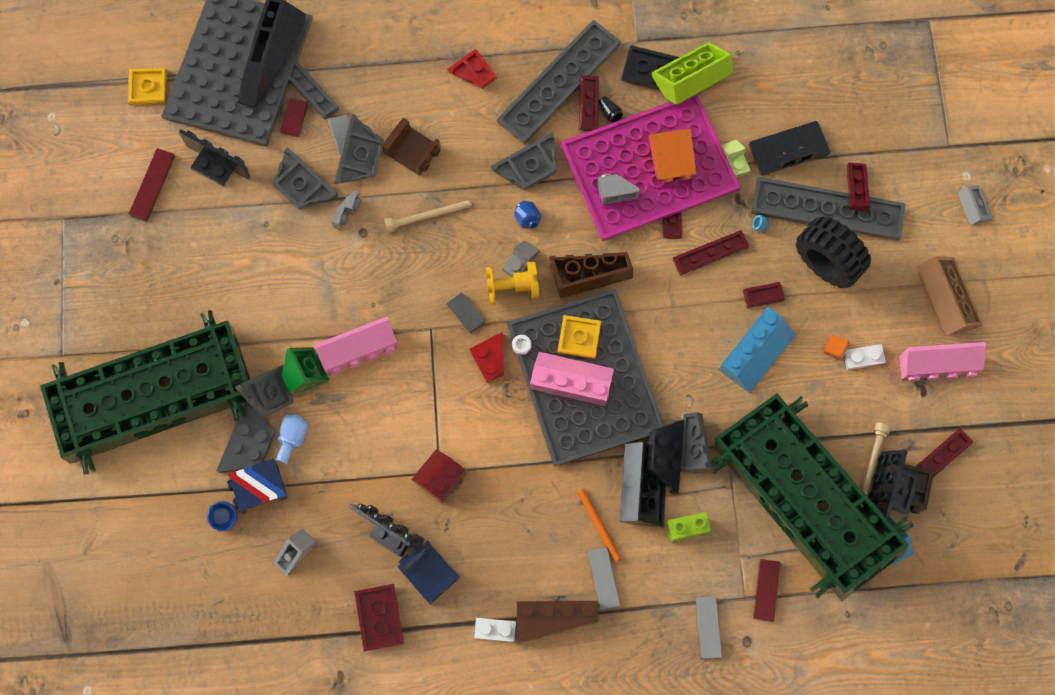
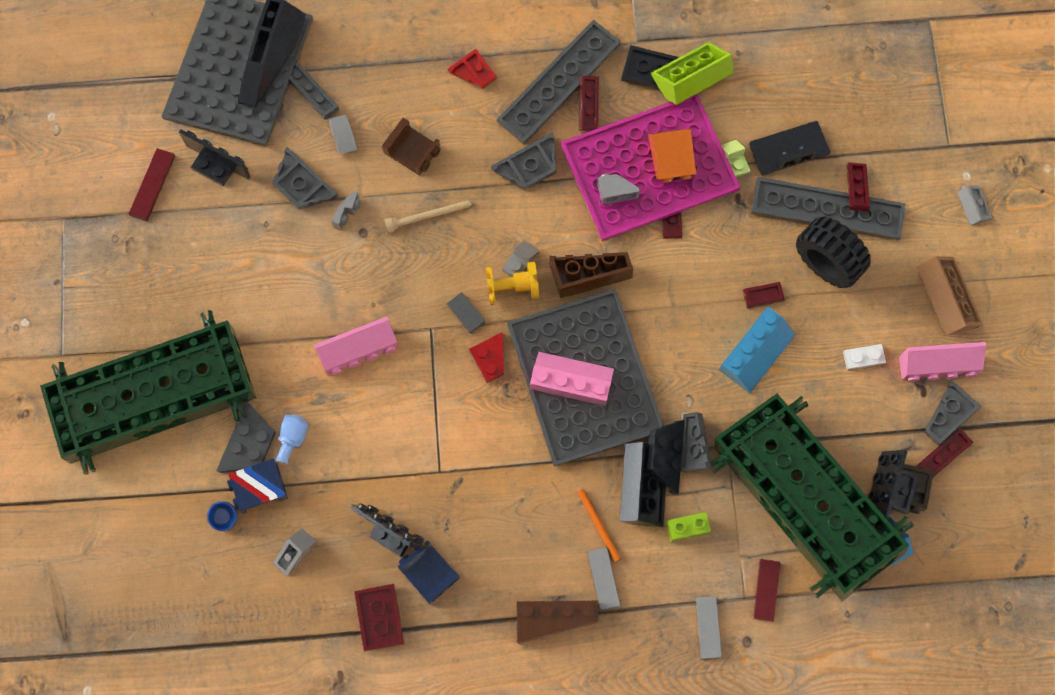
(147, 86): yellow tile -> none
(266, 392): dark grey wing -> none
(294, 117): dark red tile -> none
(302, 370): green slope -> none
(359, 153): dark grey wing -> none
(439, 475): dark red slope -> none
(495, 630): white plate -> none
(521, 344): white tile -> none
(527, 215): blue head -> none
(579, 337): yellow tile -> none
(610, 109): black cone -> none
(710, 252): dark red tile -> none
(760, 223): medium azure hinge -> none
(836, 347): orange tile -> none
(881, 431): tan piece -> none
(951, 413): none -> dark grey wing

